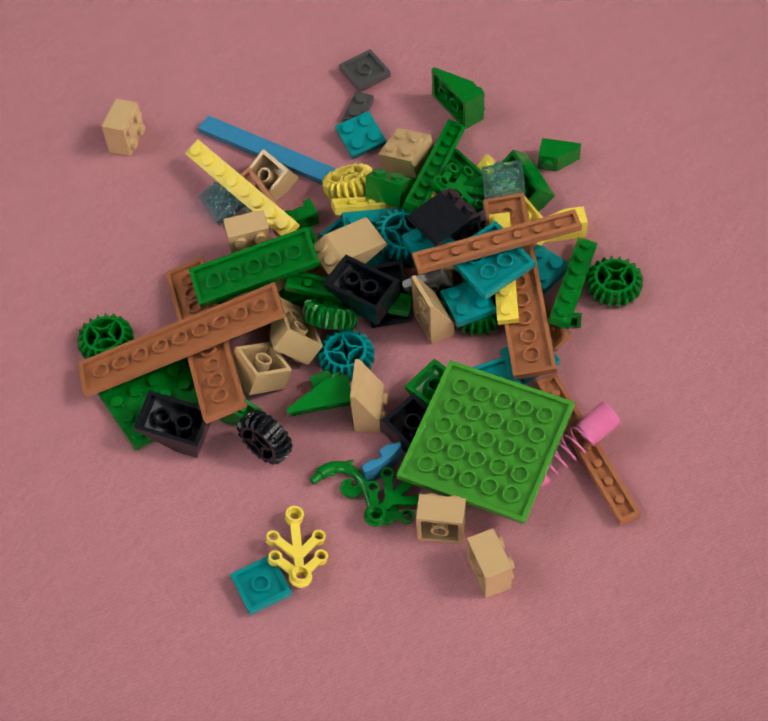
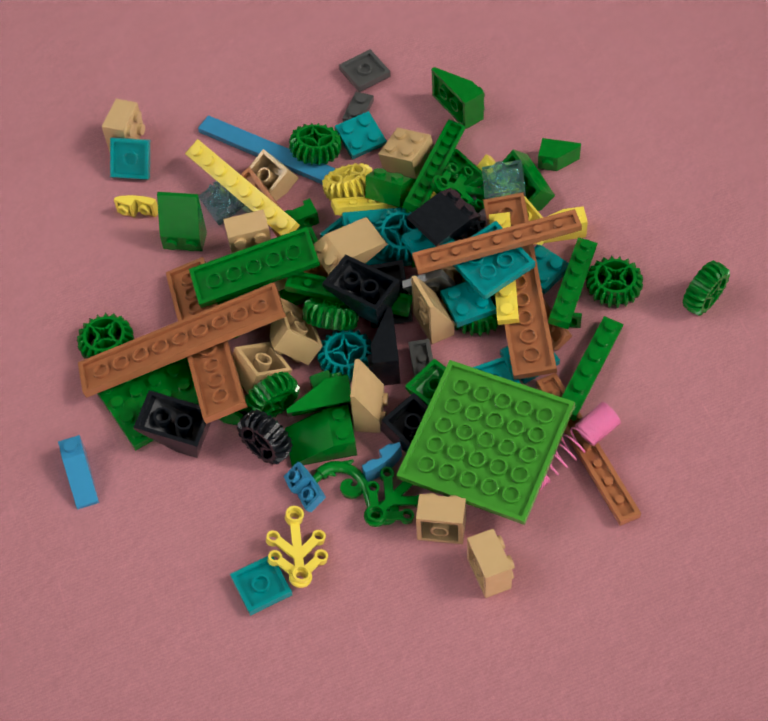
(78, 471): none -> dark azure slope
(130, 158): none -> teal plate
(132, 204): none -> light yellow slope
(181, 221): none -> green slope
(273, 394): none -> green gear
(305, 486): none -> dark azure slope
(315, 144): none -> green gear
(322, 437): none -> green slope
(384, 354): none -> black slope
(420, 354): none -> dark grey plate
(592, 363): none -> green plate
(706, 287): none -> green gear

